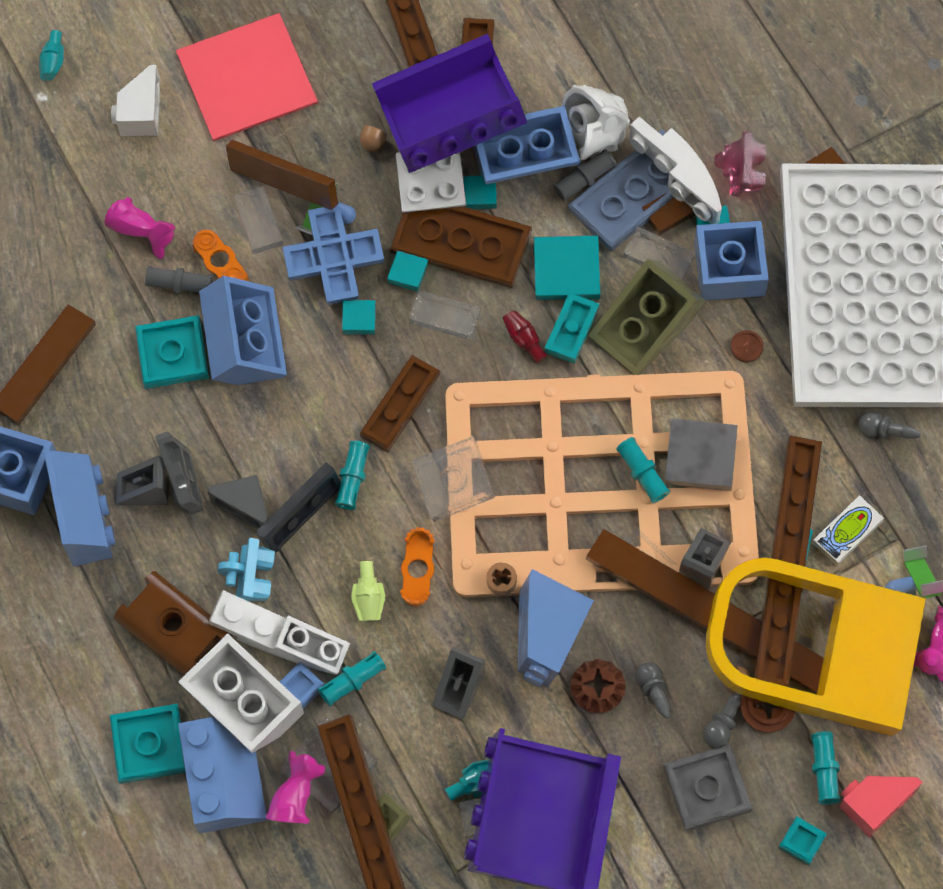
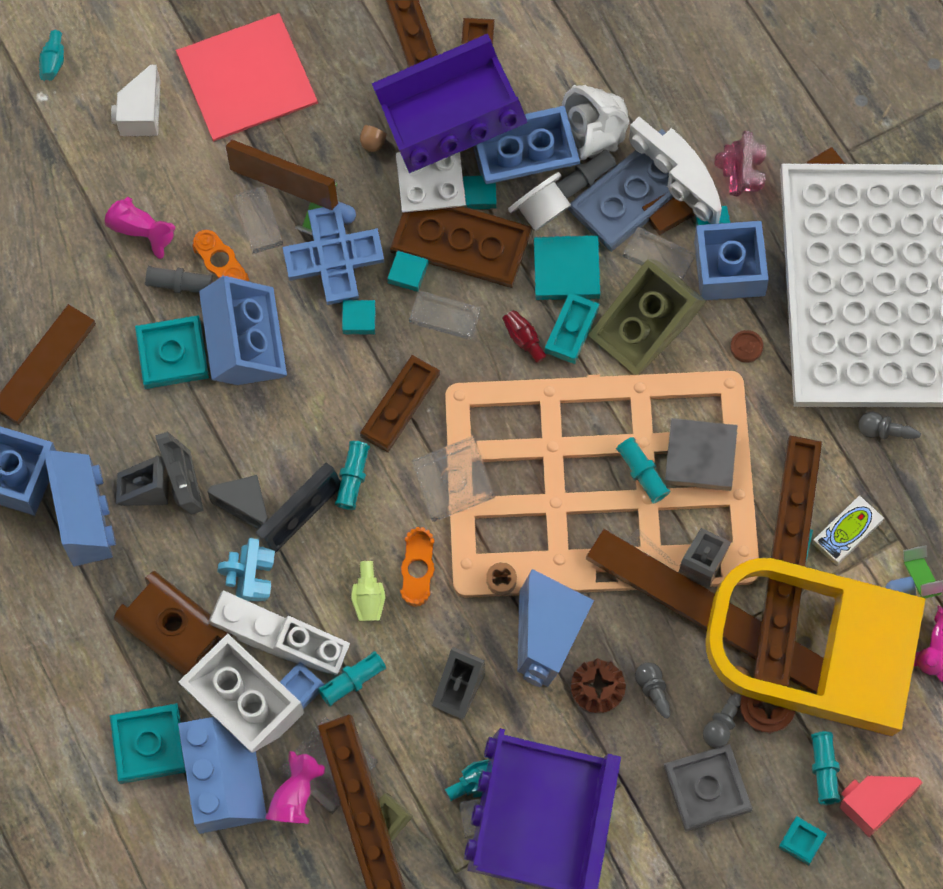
(542, 203): none -> white piece

